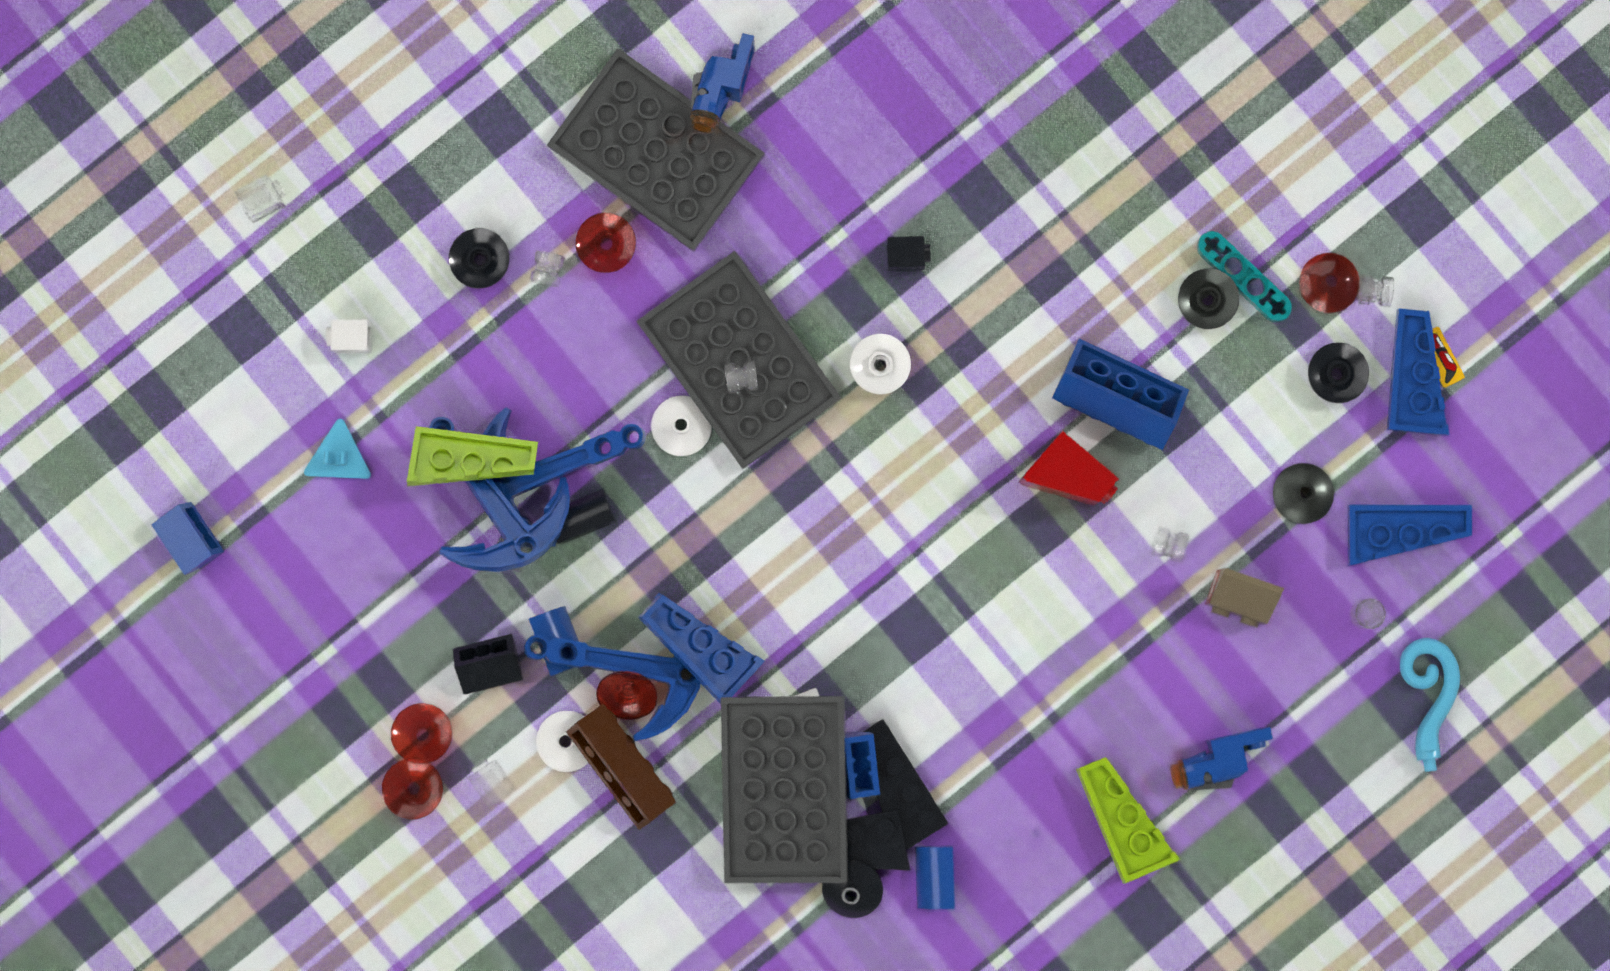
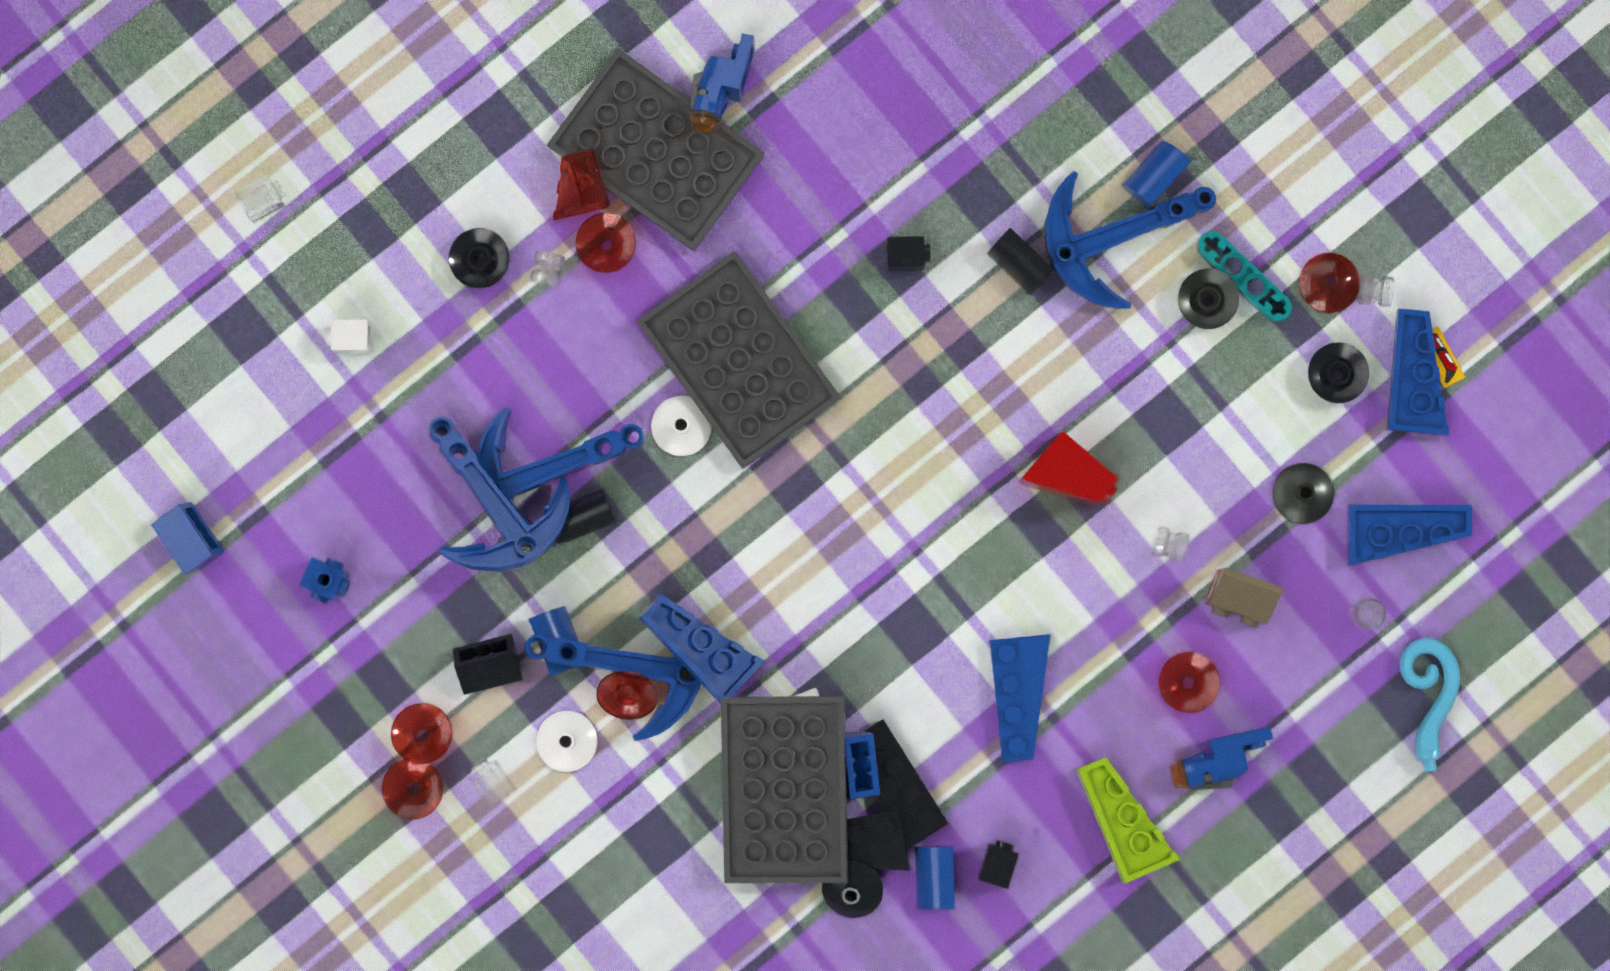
(315, 579): none -> blue brick
(338, 456): medium azure piece -> none
(463, 456): lime wing -> none
(580, 185): none -> clear red wing
(621, 766): reddish brown brick -> none
(740, 377): clear wheel -> none
(883, 348): white dish -> none
(998, 864): none -> black brick
(1018, 689): none -> blue wing
(1020, 261): none -> black brick
(1089, 244): none -> blue piece
(1120, 394): blue slope -> none
(1156, 173): none -> blue brick
(1205, 682): none -> clear red dish

